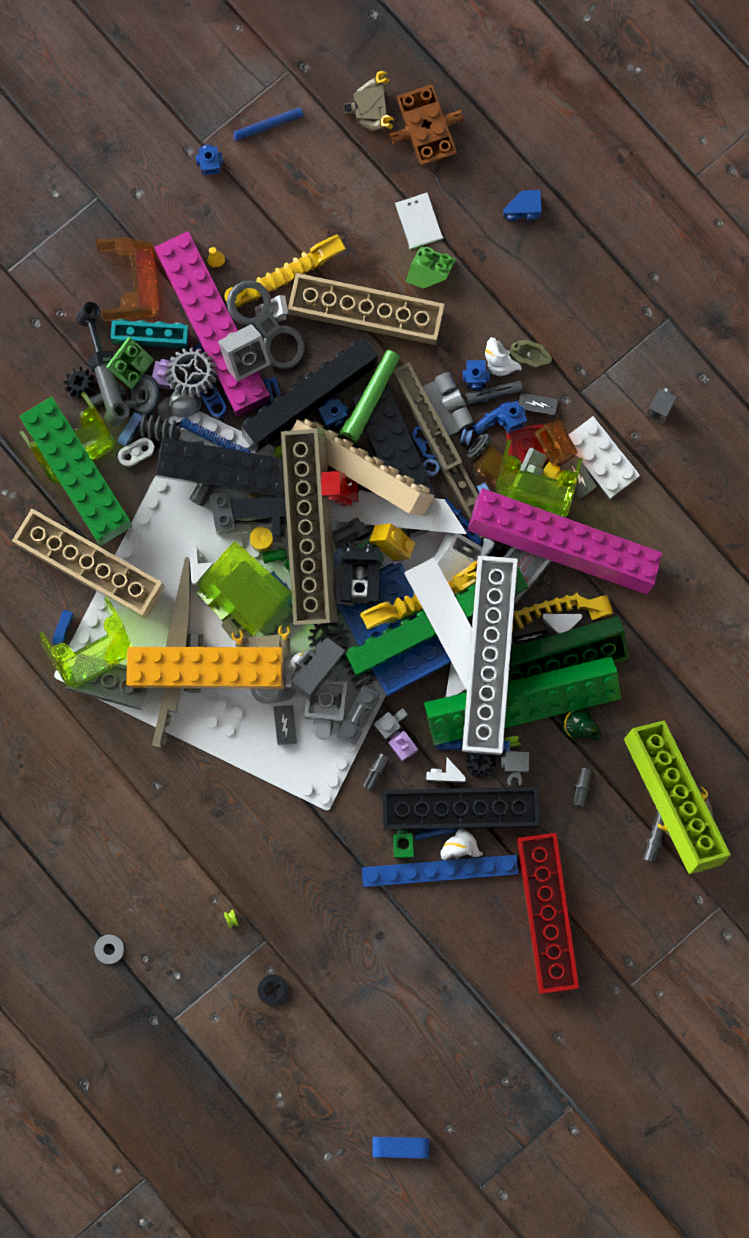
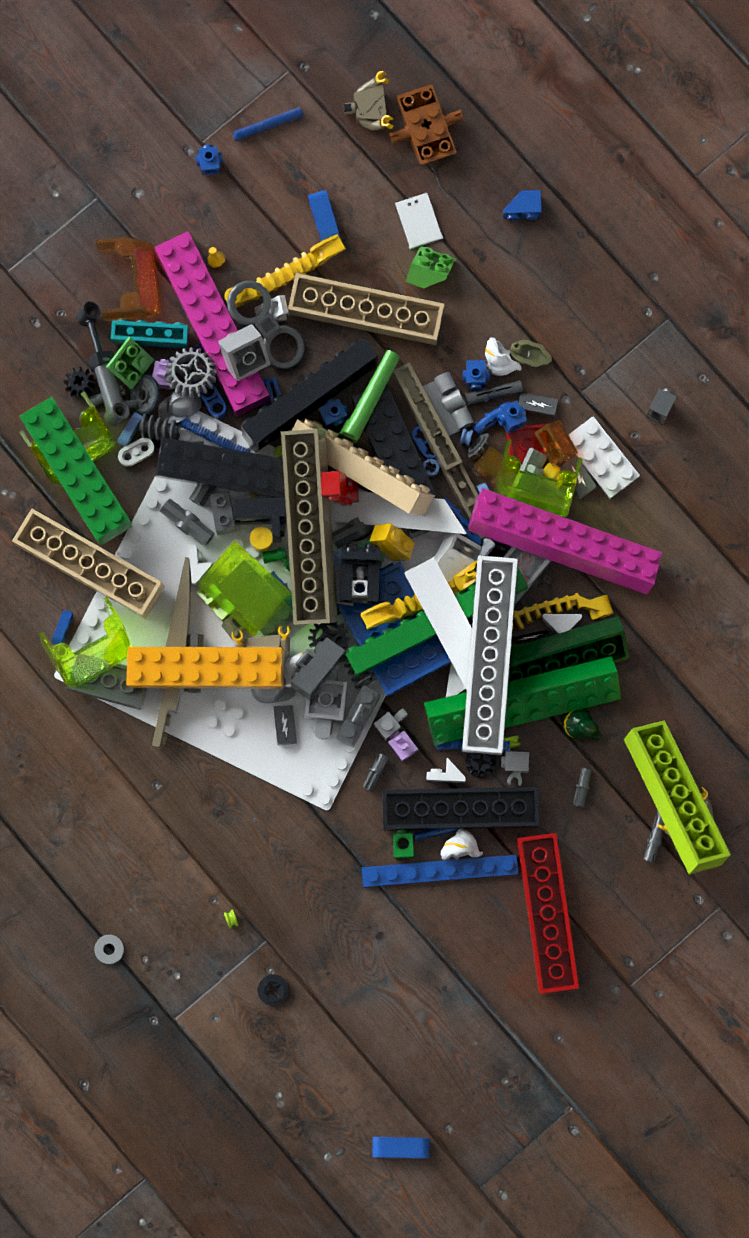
(187, 522): none -> dark grey piece
(323, 214): none -> blue beam

